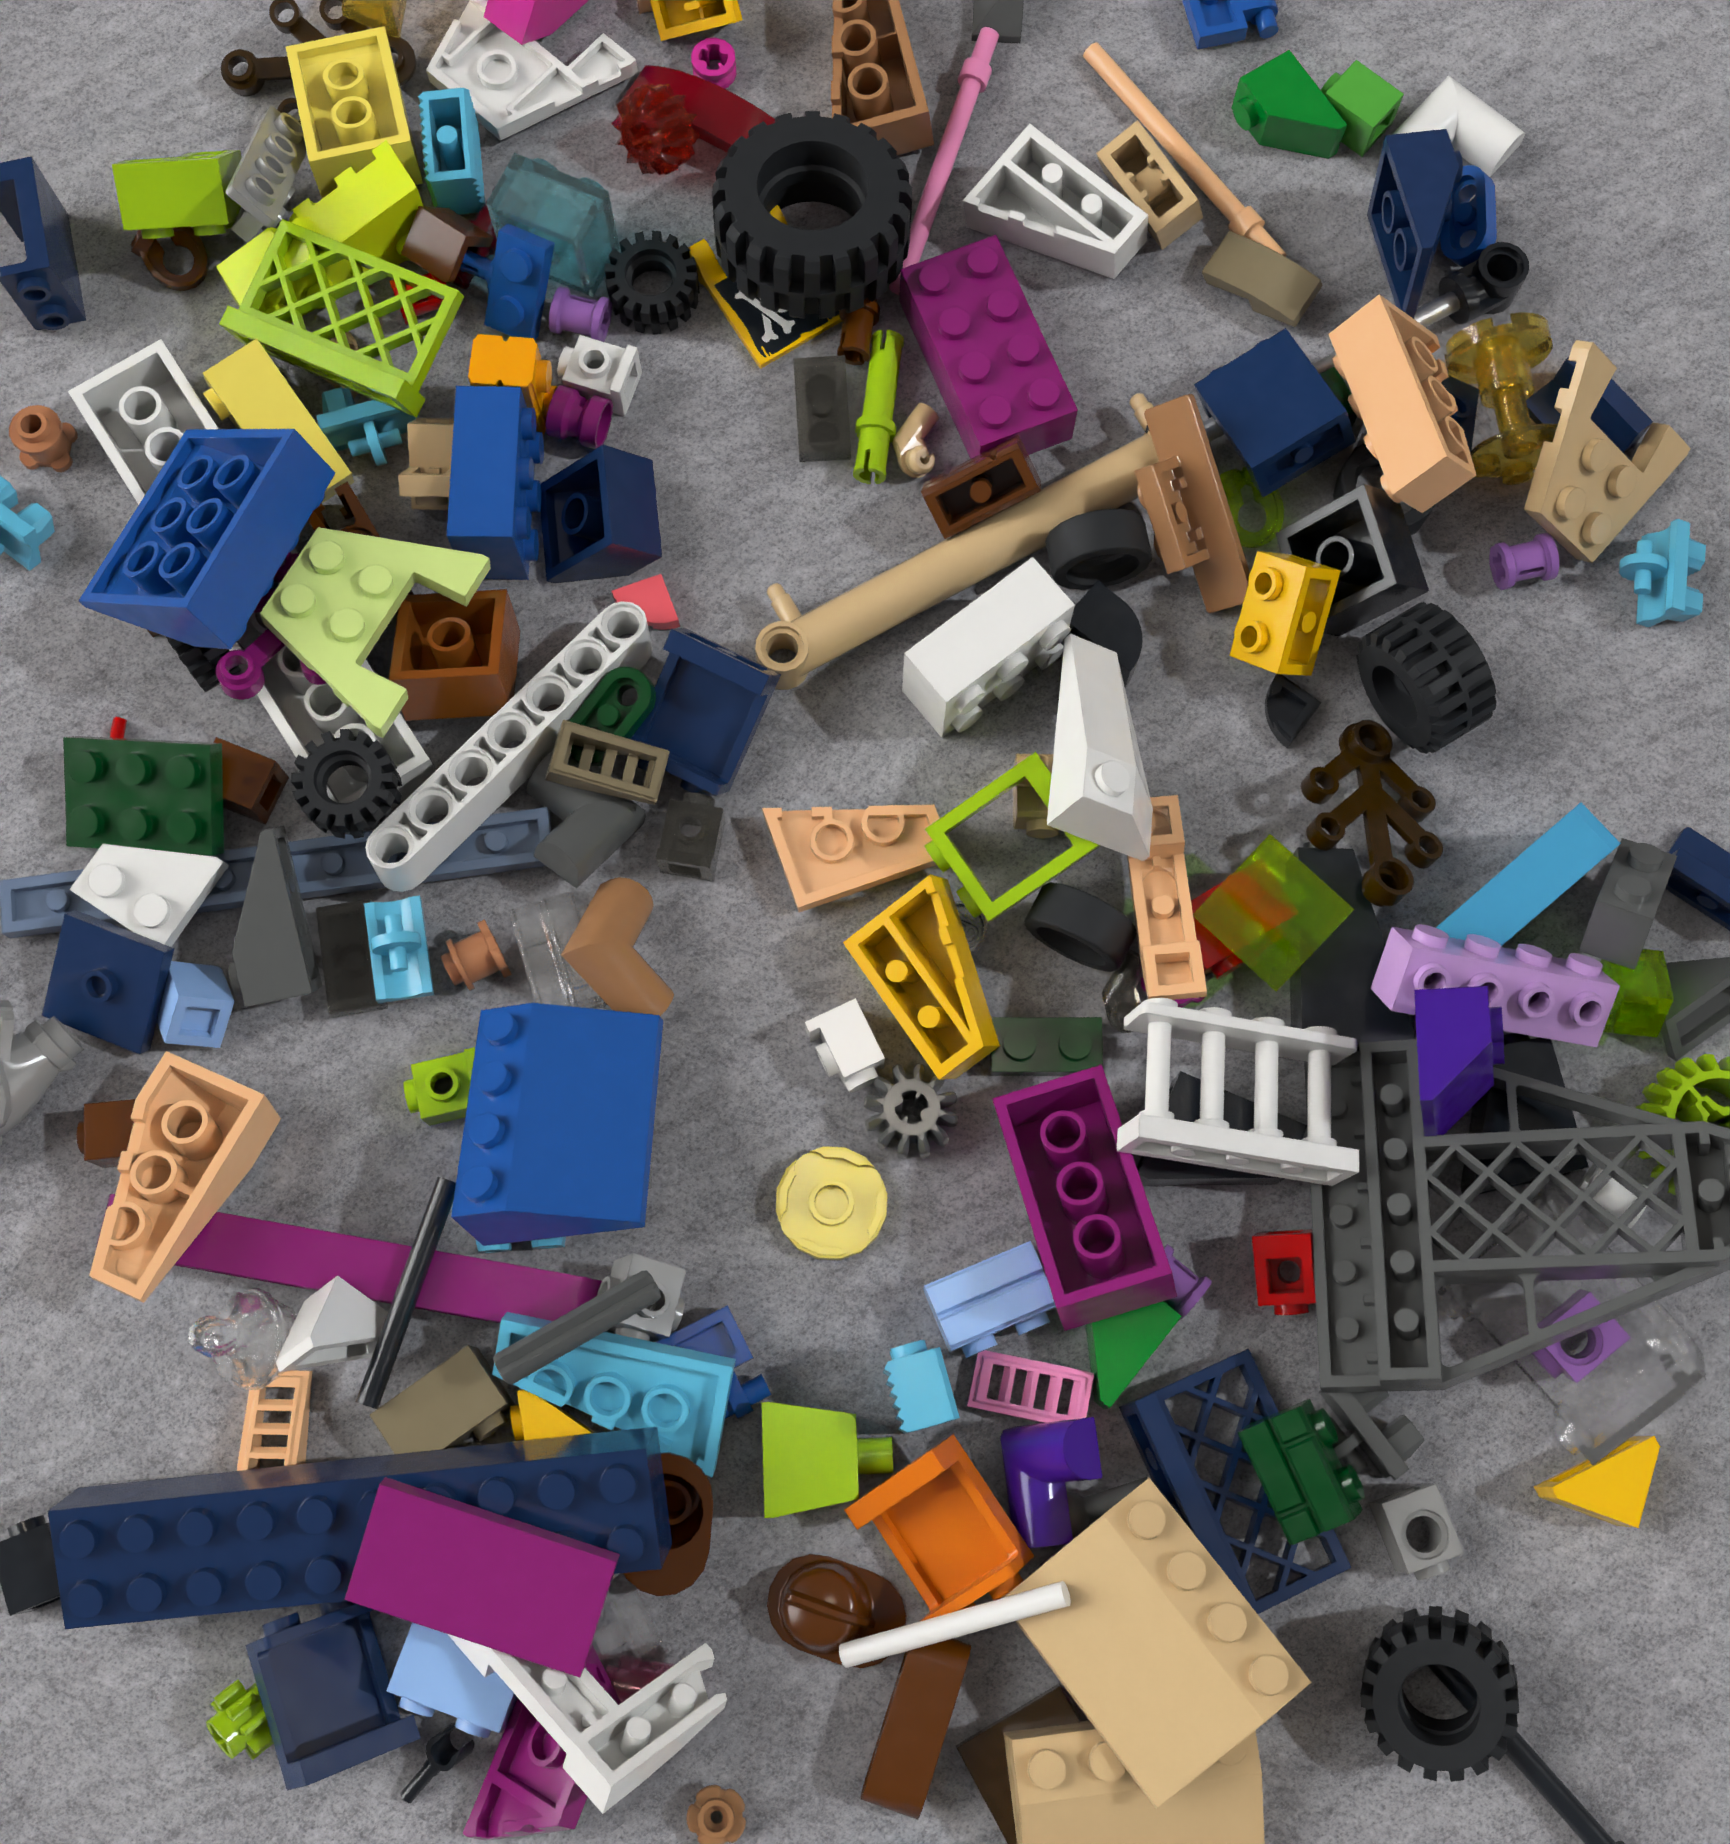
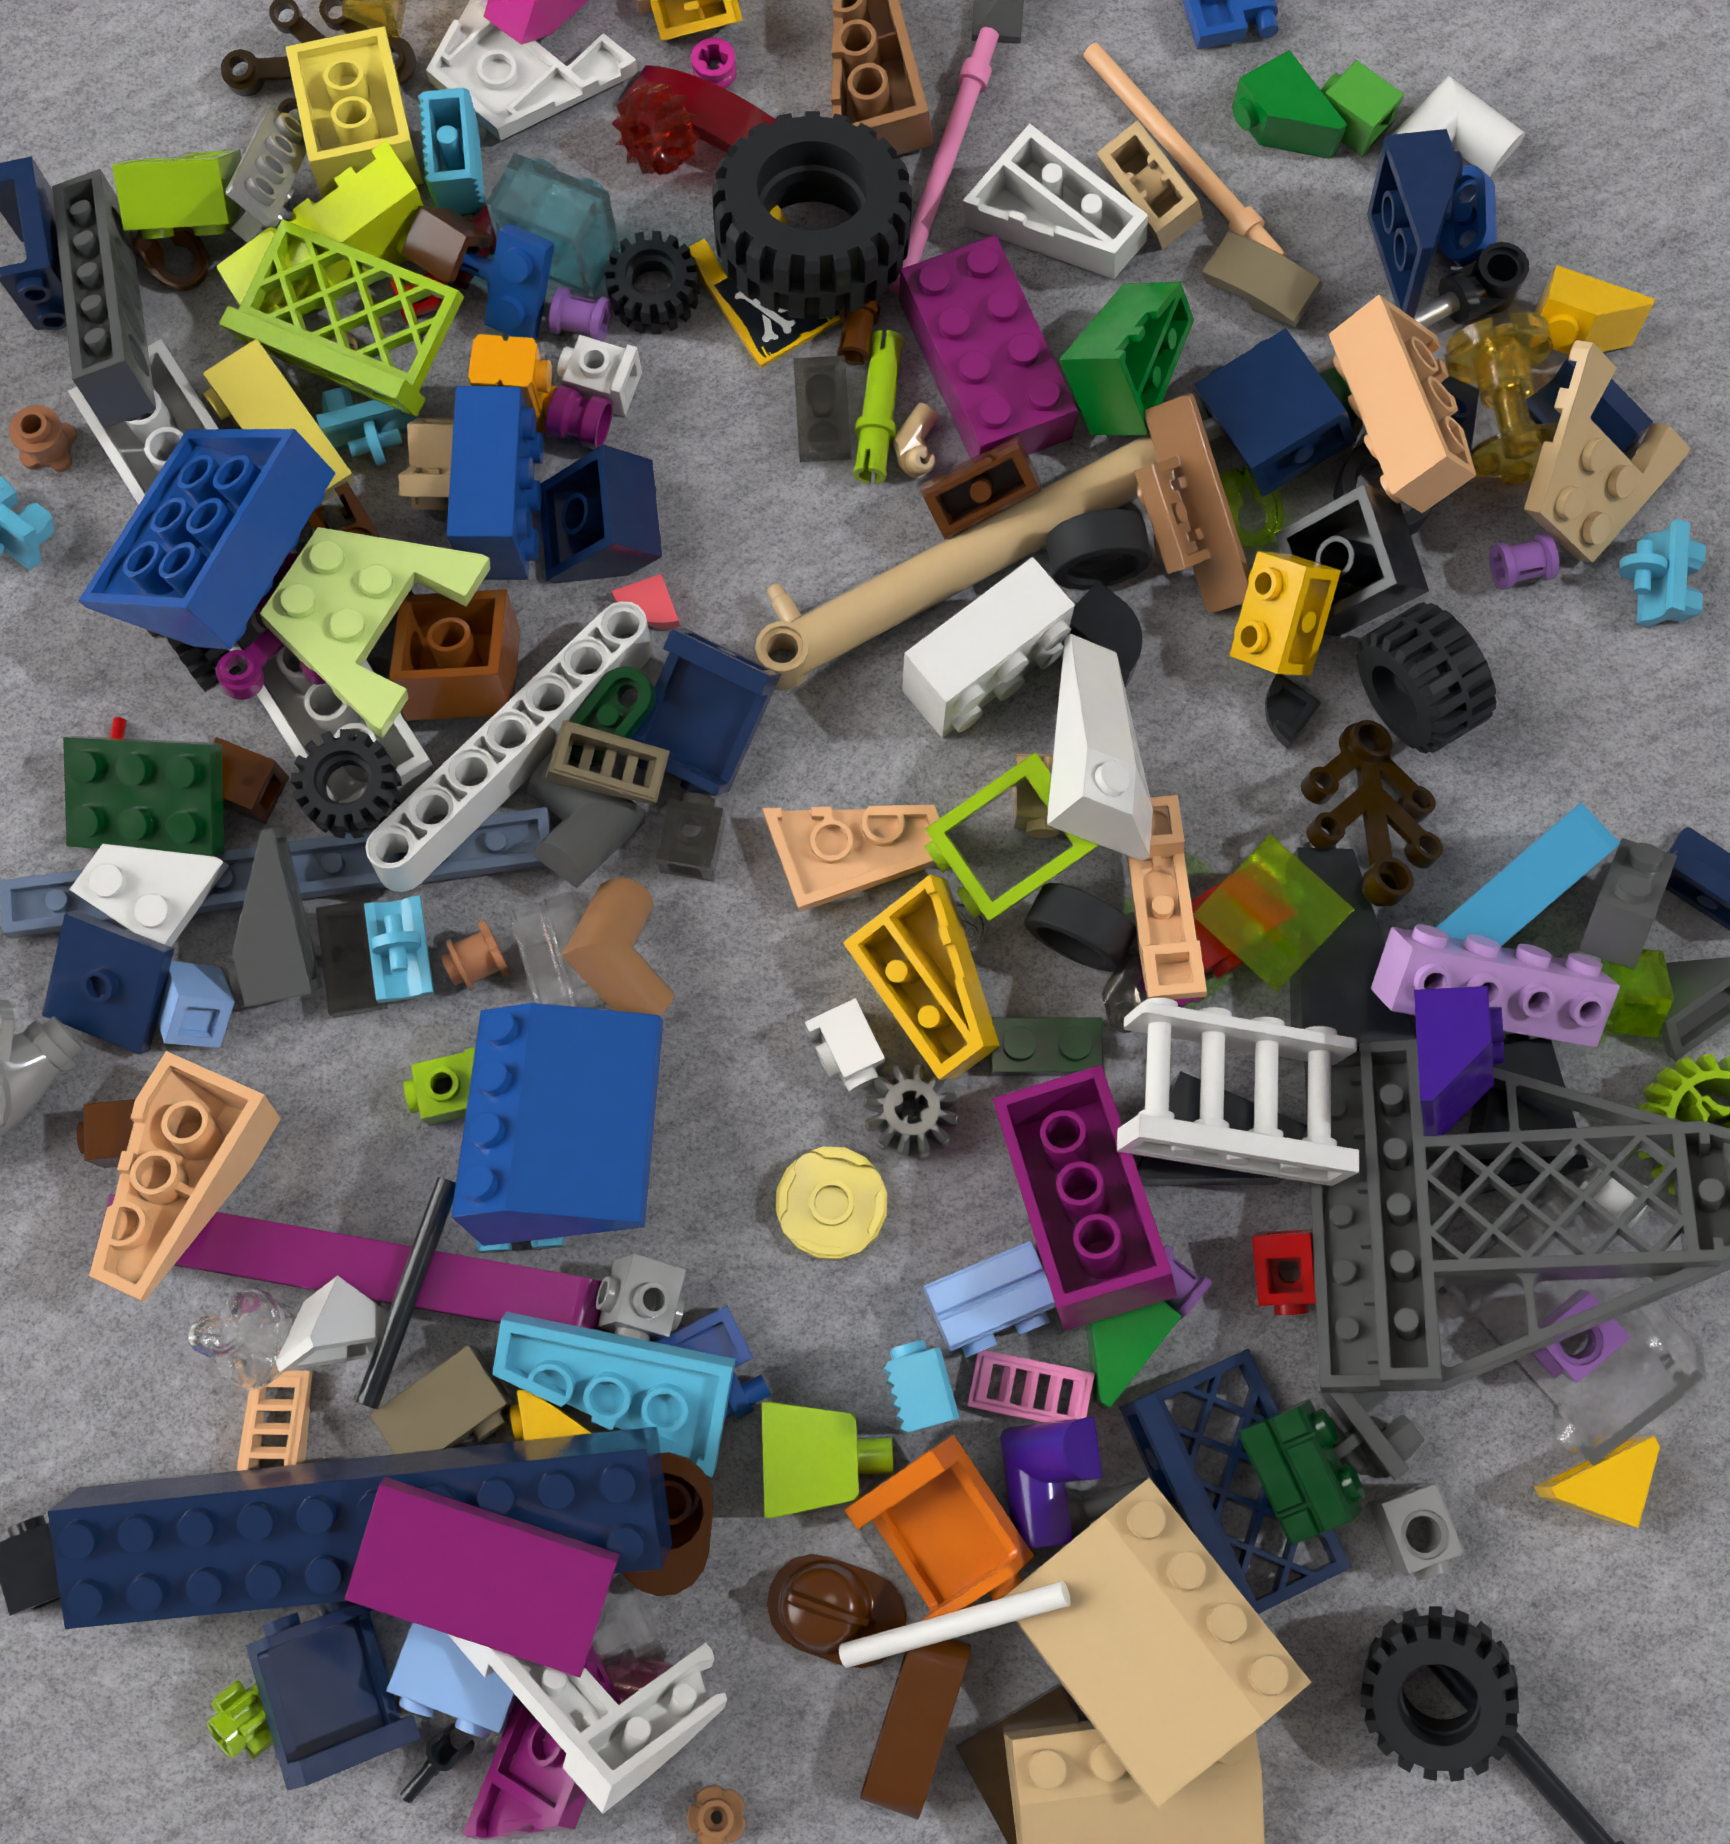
(102, 301): none -> dark grey brick
(576, 1327): dark grey axle -> none
(1128, 356): none -> green wedge
(1591, 311): none -> yellow slope

